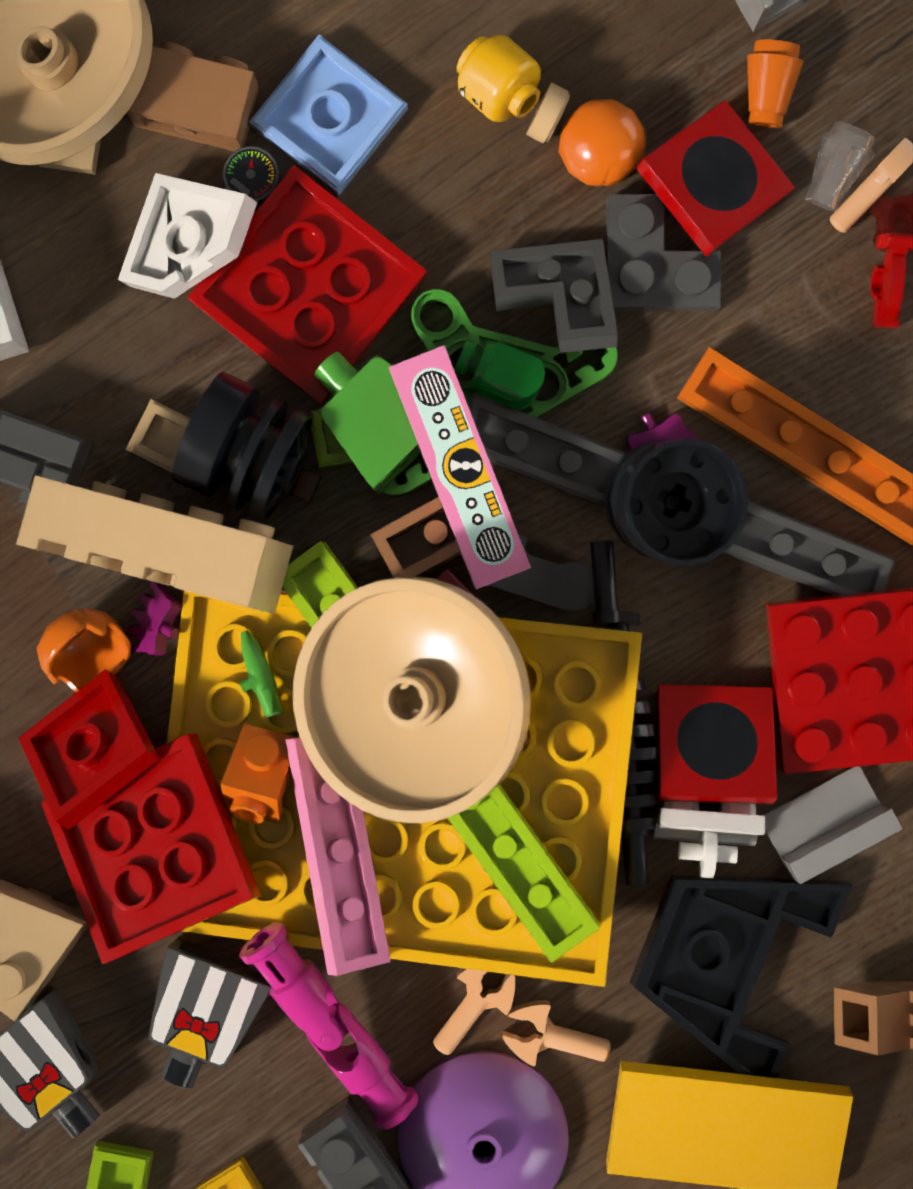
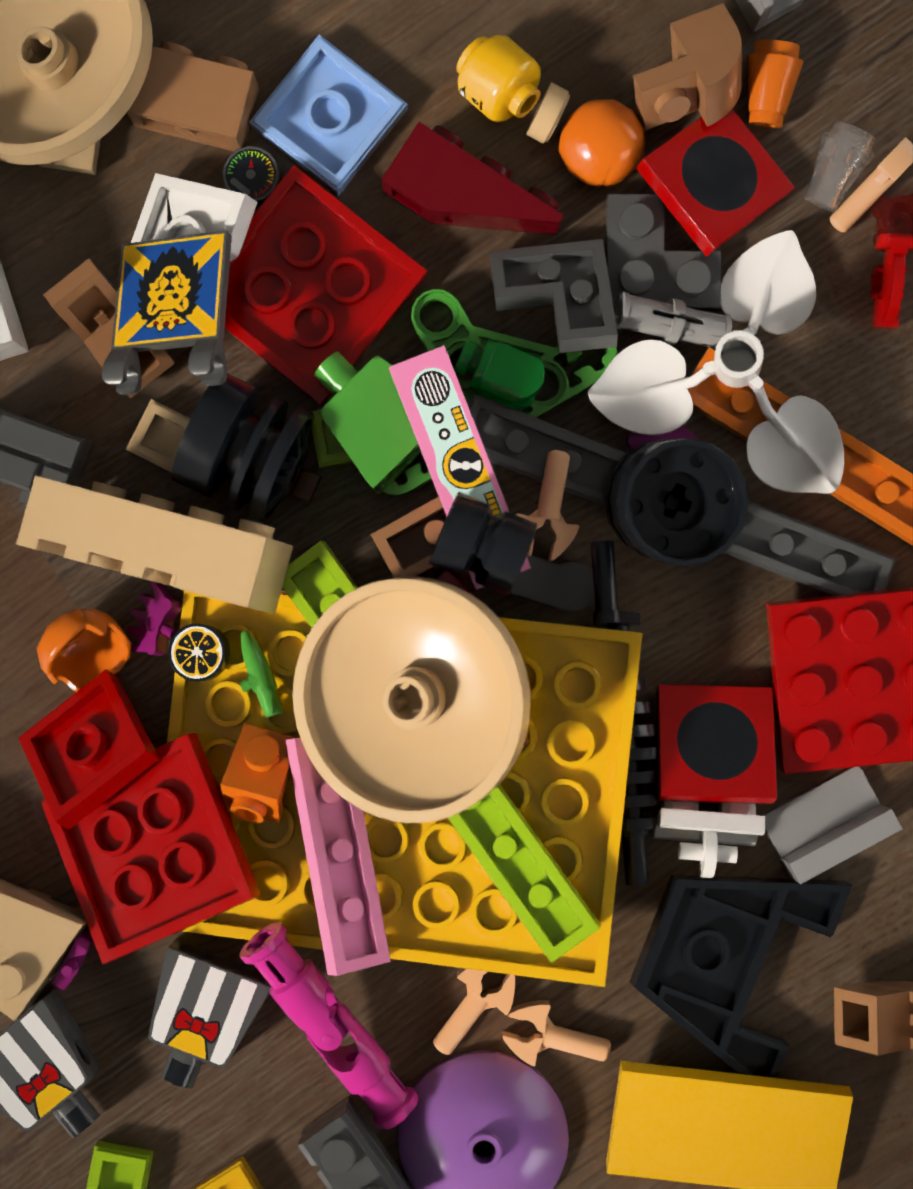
(74, 960): none -> magenta piece
(88, 307): none -> medium nougat brick
(168, 299): none -> flag
(199, 652): none -> black tile
(456, 189): none -> dark red slope
(483, 543): none -> black wheel
(550, 504): none -> light nougat bar
(648, 386): none -> white plant
(670, 320): none -> light grey pin
(702, 72): none -> medium nougat brick

